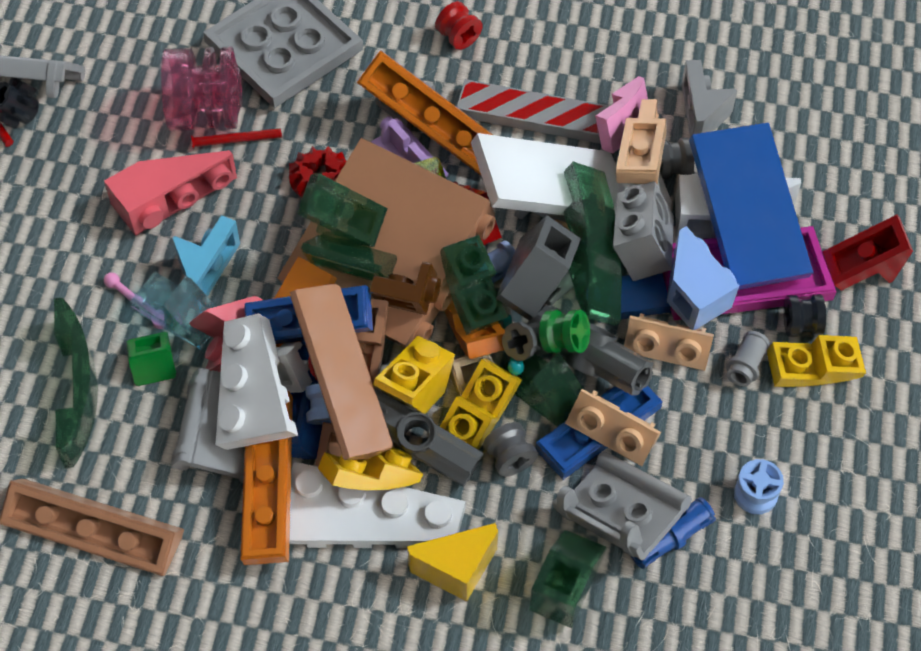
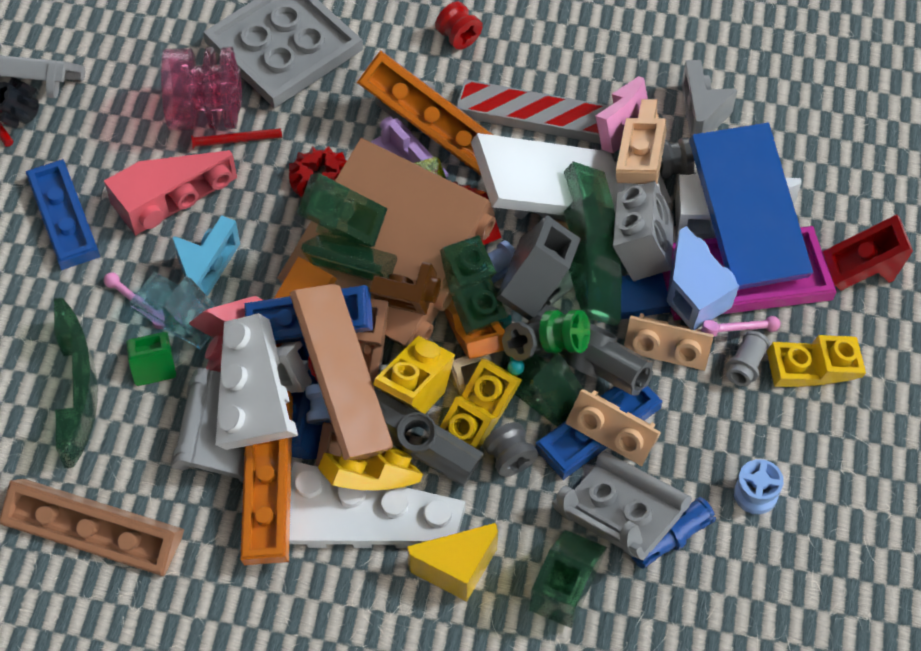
(62, 214): none -> blue tile
(771, 324): none -> bright pink hinge
(804, 315): black wheel -> none

